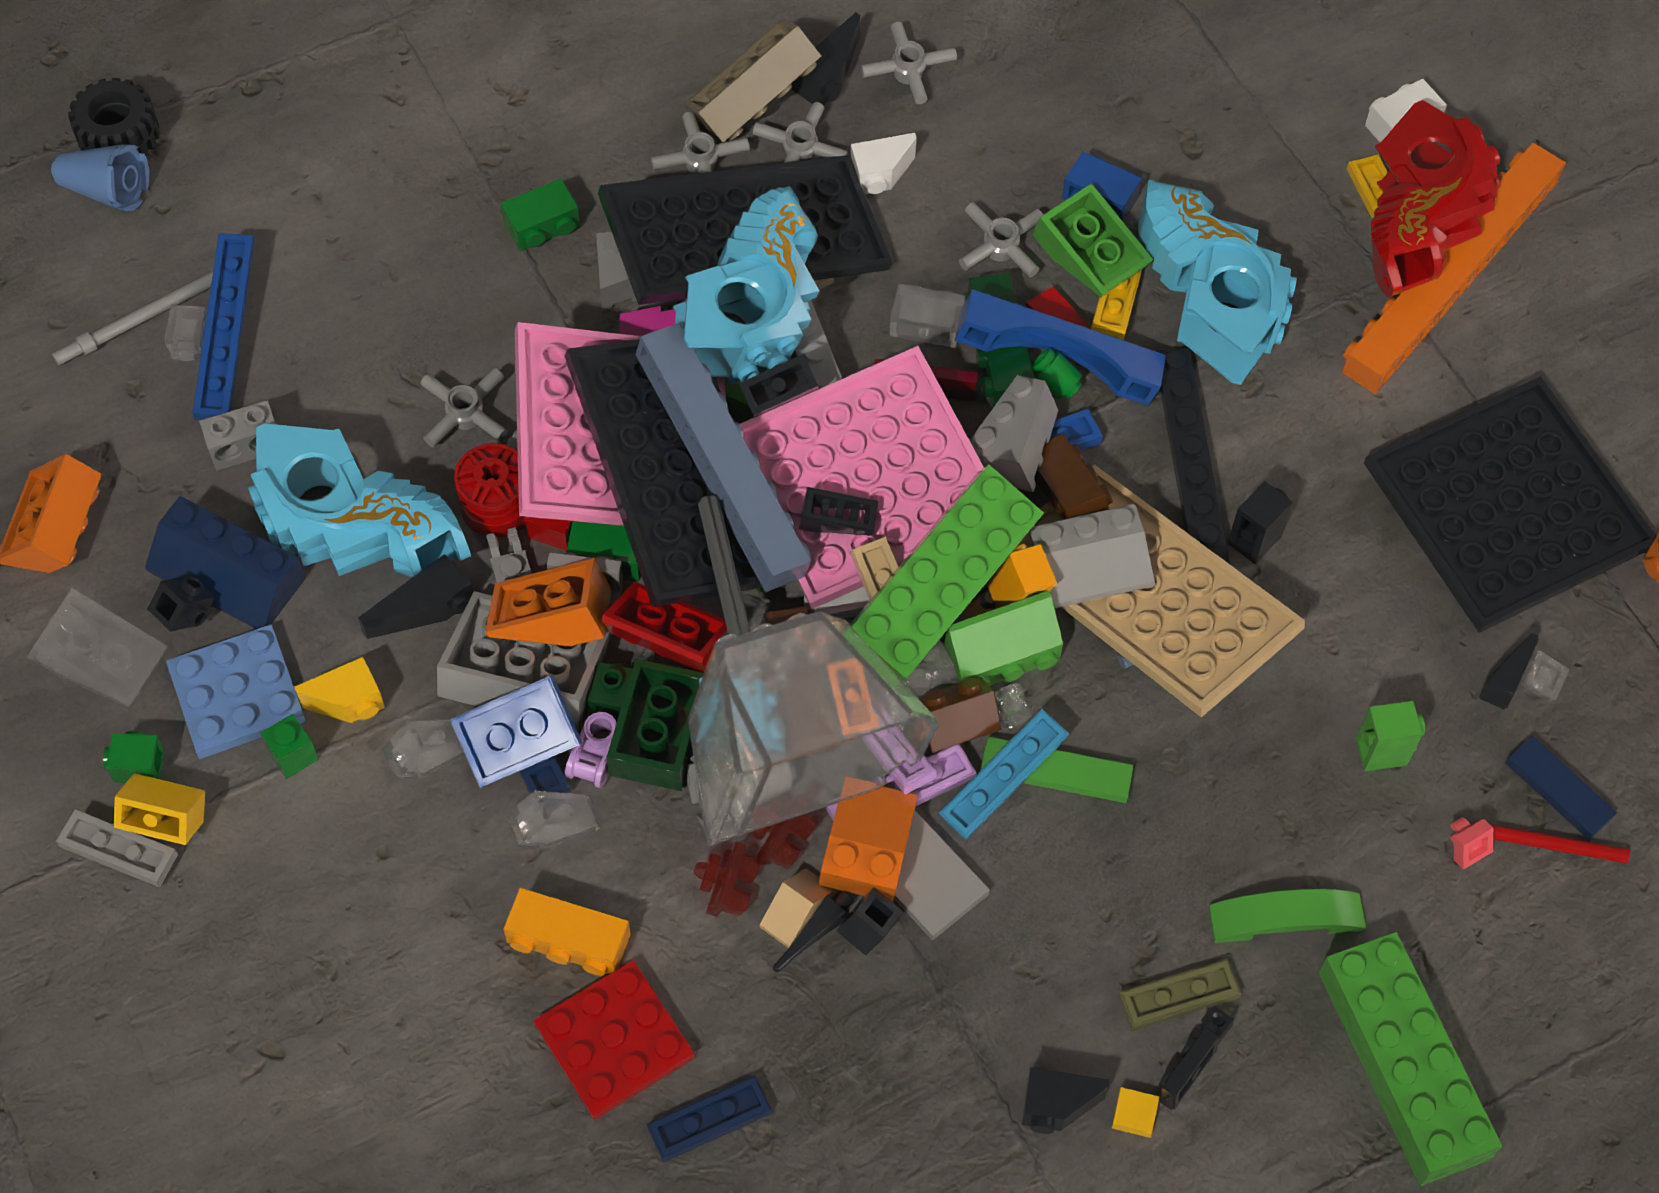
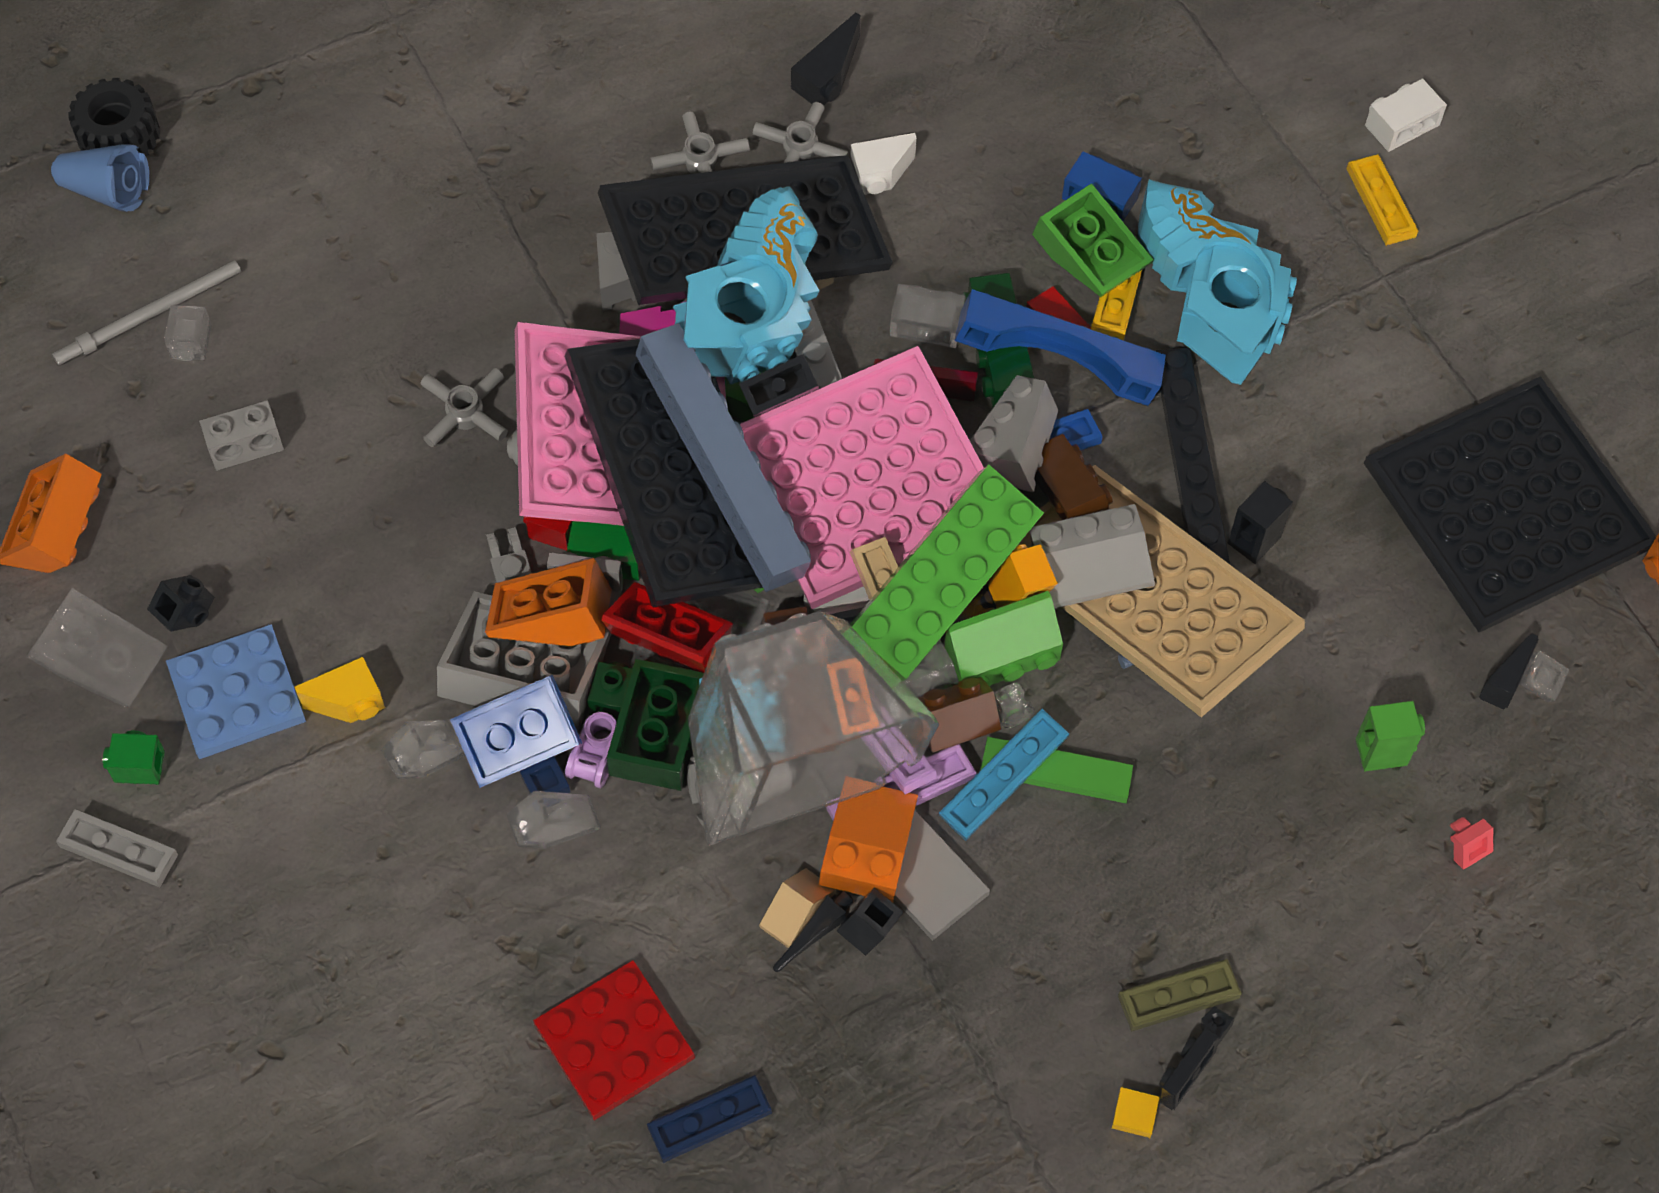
(159, 809): yellow brick -> none
(223, 325): blue plate -> none
(238, 568): dark blue slope -> none
(289, 746): green brick -> none
(358, 518): medium azure animal -> none
(423, 600): black slope -> none
(489, 489): red wheel -> none
(540, 215): green brick -> none
(566, 932): light orange brick -> none
(723, 565): dark grey axle -> none
(724, 894): clear red hips -> none
(754, 80): dark tan slope -> none
(776, 847): clear red hips -> none
(823, 523): black slope -> none
(908, 62): light grey bar -> none
(999, 249): light grey bar -> none
(1058, 373): green brick -> none
(1059, 1099): black slope -> none
(1286, 912): bright green slope -> none
(1409, 1059): bright green brick -> none
(1417, 310): orange brick -> none
(1429, 195): red animal -> none
(1561, 788): dark blue tile -> none
(1561, 844): red bar -> none

